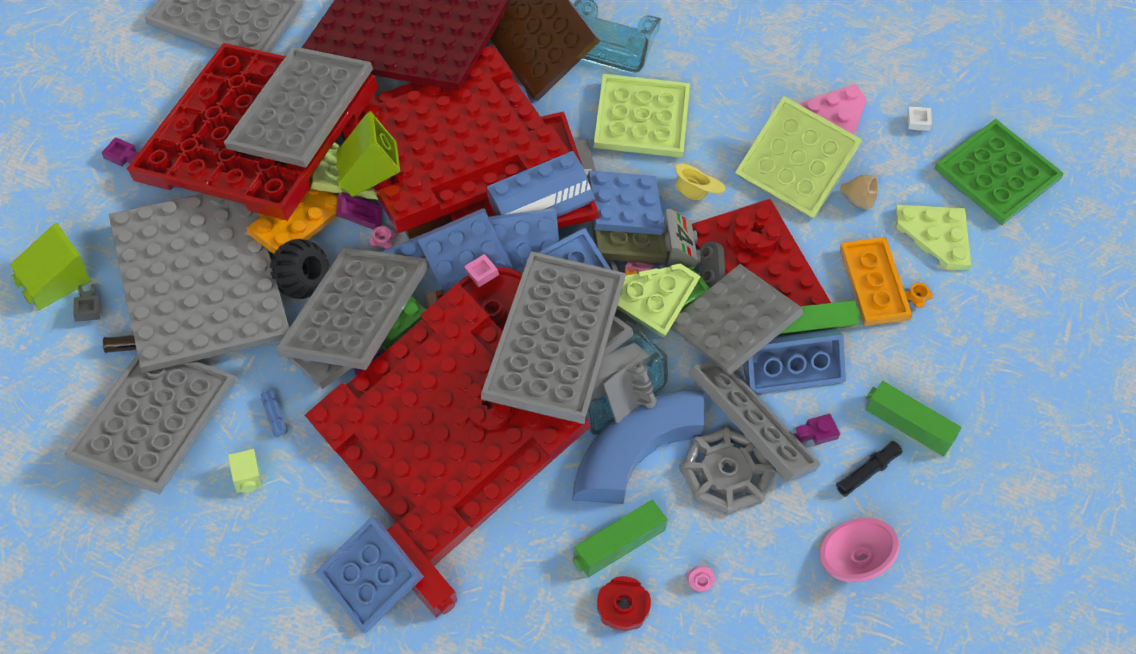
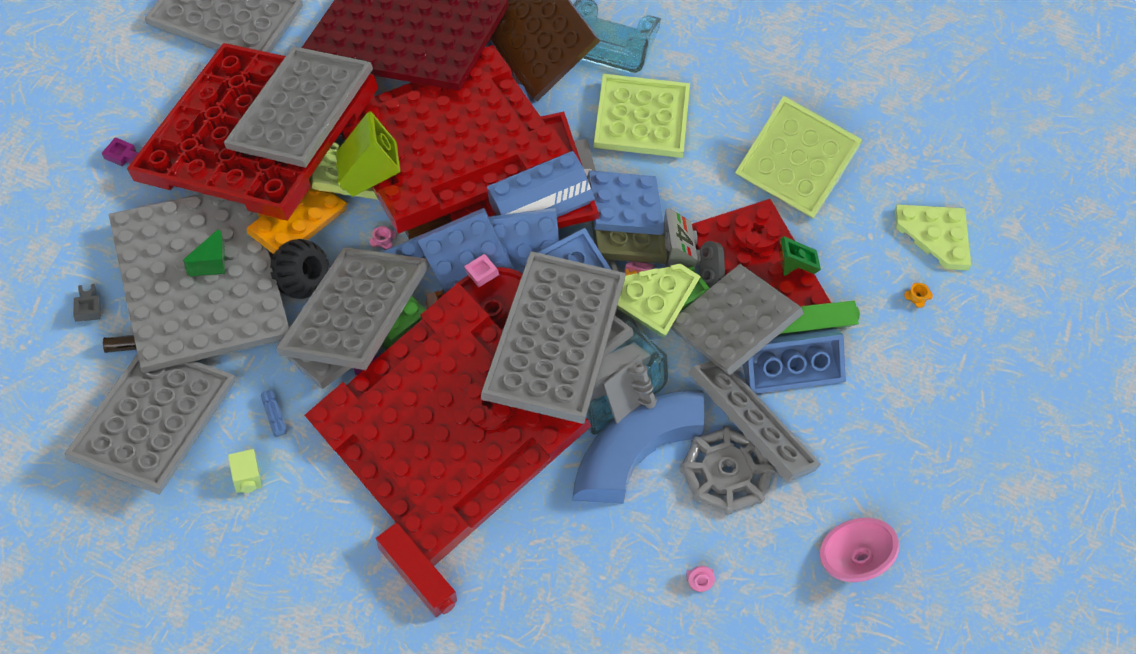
(49, 268): lime slope -> none
(207, 257): none -> green slope
(358, 211): magenta plate -> none
(369, 574): medium blue plate -> none
(619, 538): bright green brick -> none
(627, 618): red plate -> none
(695, 183): light yellow piece -> none
(797, 255): none -> green slope
(820, 429): magenta plate -> none
(839, 107): bright pink plate -> none
(861, 191): tan helmet -> none
(875, 281): light orange plate -> none
(877, 462): black pin -> none
(912, 418): bright green brick -> none
(919, 118): white plate -> none
(998, 171): bright green plate -> none

